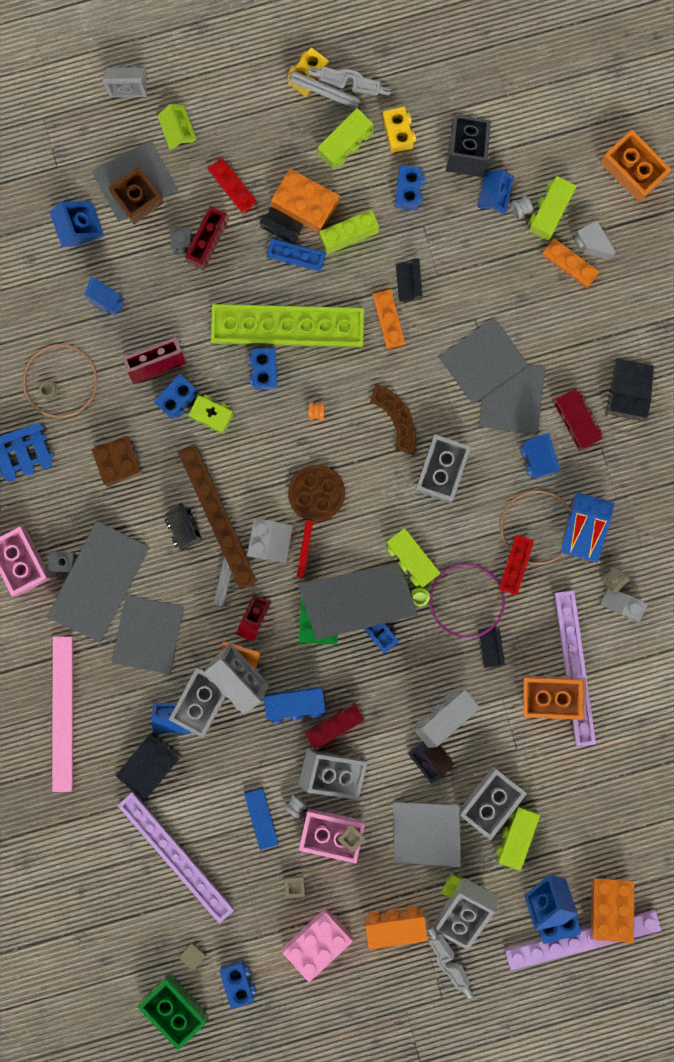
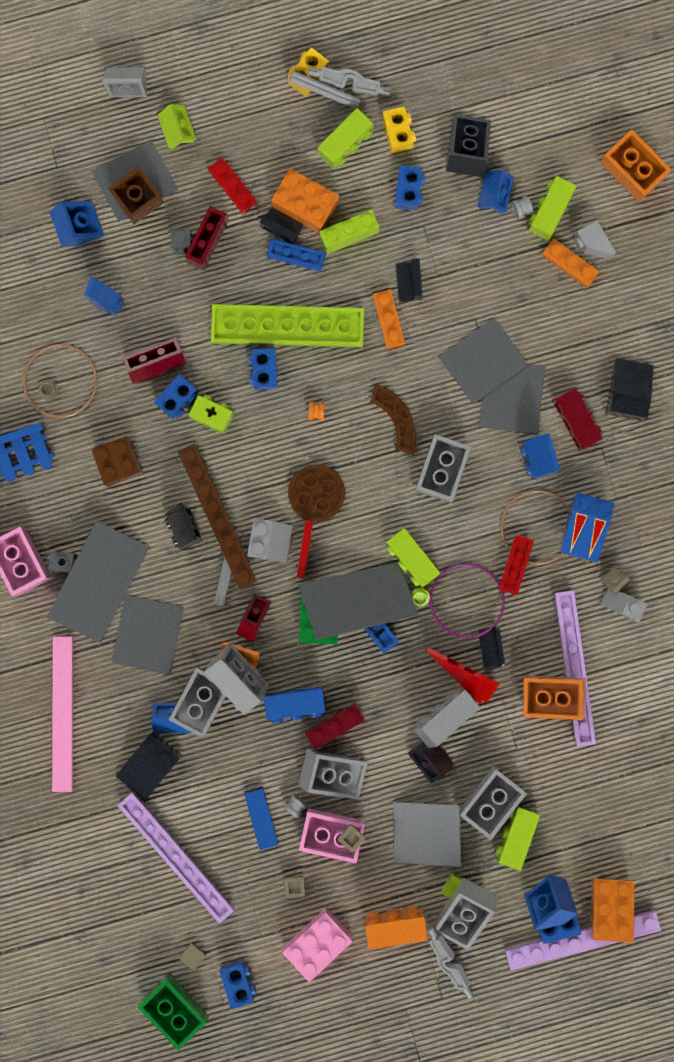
(473, 682): none -> red wedge

